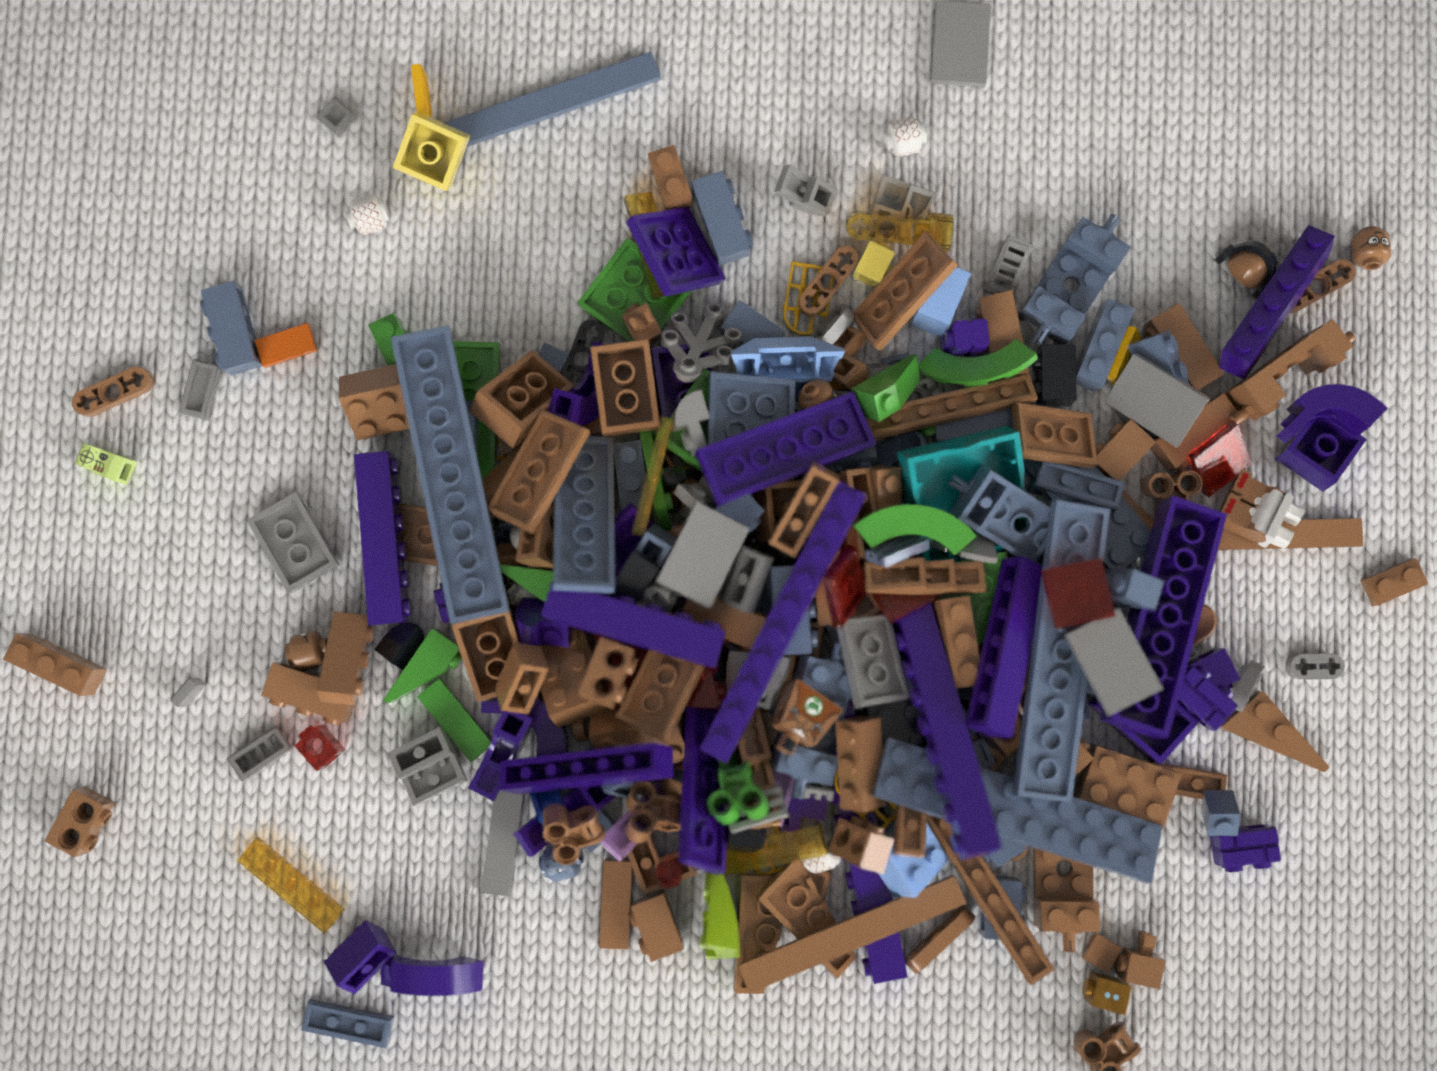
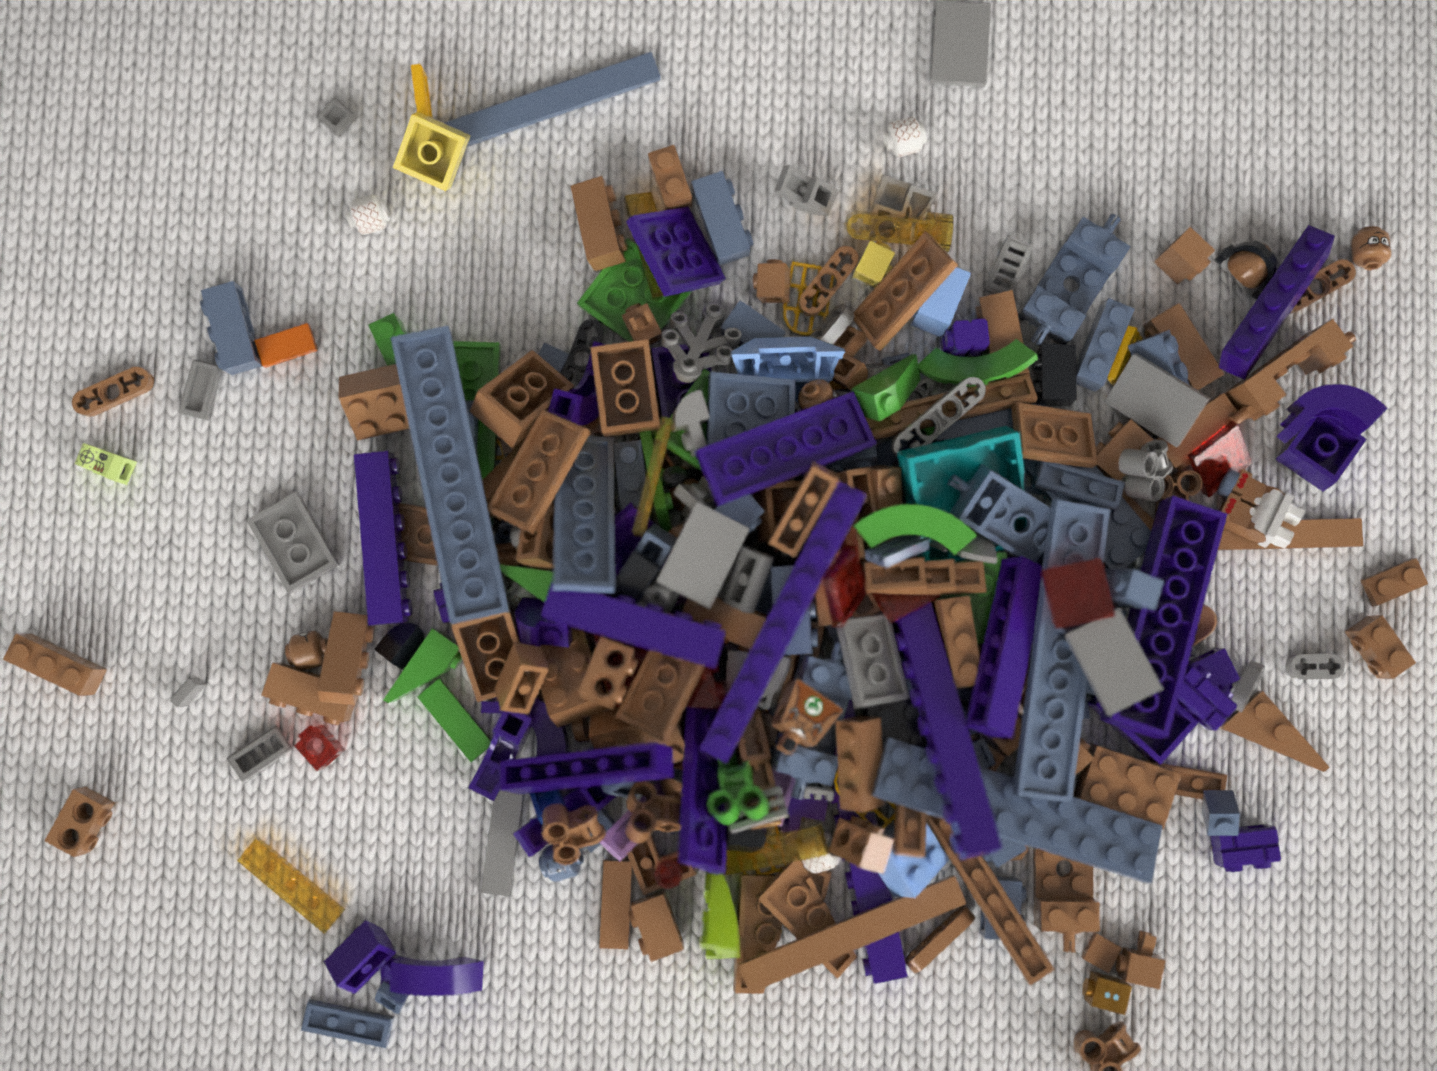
(390, 1000): none -> sand blue tile
(428, 766): light grey brick -> none
(599, 223): none -> medium nougat brick
(772, 282): none -> medium nougat brick
(936, 415): none -> light grey beam
(1146, 470): none -> light grey piece
(1185, 257): none -> medium nougat brick
(1228, 482): none -> sand blue tile
(1380, 647): none -> medium nougat brick

